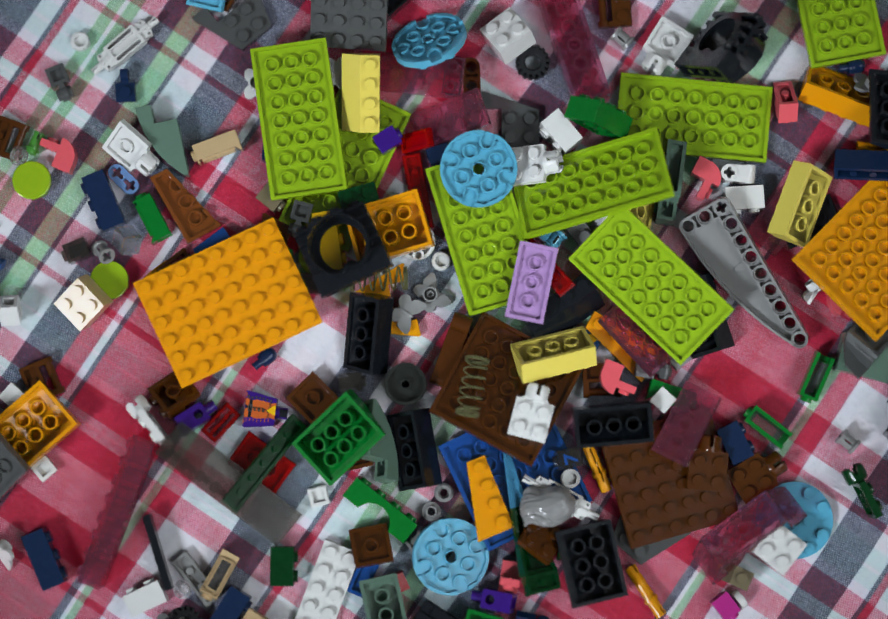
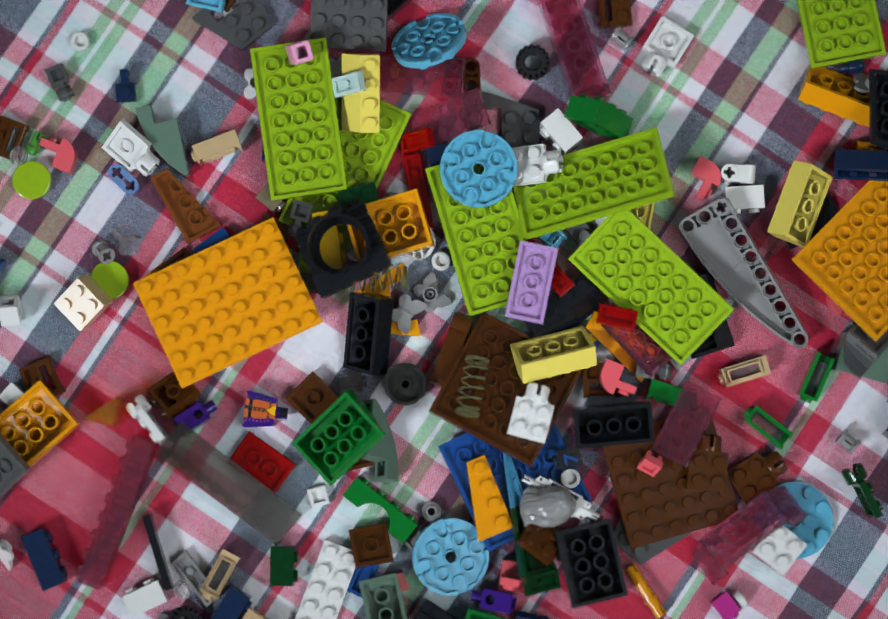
(44, 468): white tile -> none
(76, 251): clear smoke brick -> none
(103, 201): dark blue brick -> none
(108, 414): none -> clear yellow slope
(126, 45): white piece -> none
(152, 218): green window -> none
(213, 419): red tile -> none
(263, 464): dark green tile -> none
(265, 358): dark blue cylinder -> none
(299, 52): none -> bright pink brick
(348, 84): none -> light aqua plate
(388, 139): dark purple brick -> none
(415, 449): black slope -> none
(443, 498): light grey plate -> none
(507, 35): white brick -> none
(599, 472): light orange pin -> none
(616, 317): none -> red tile
(650, 464): none -> coral tile
(662, 400): white tile -> none
(675, 159): sand green slope -> none
(710, 116): lime plate -> none
(725, 47): black hose -> none
(735, 442): dark blue brick -> none
(738, 577): dark tan arch -> none
(744, 371): none -> tan window
(785, 102): coral slope -> none
(811, 292): white animal -> none

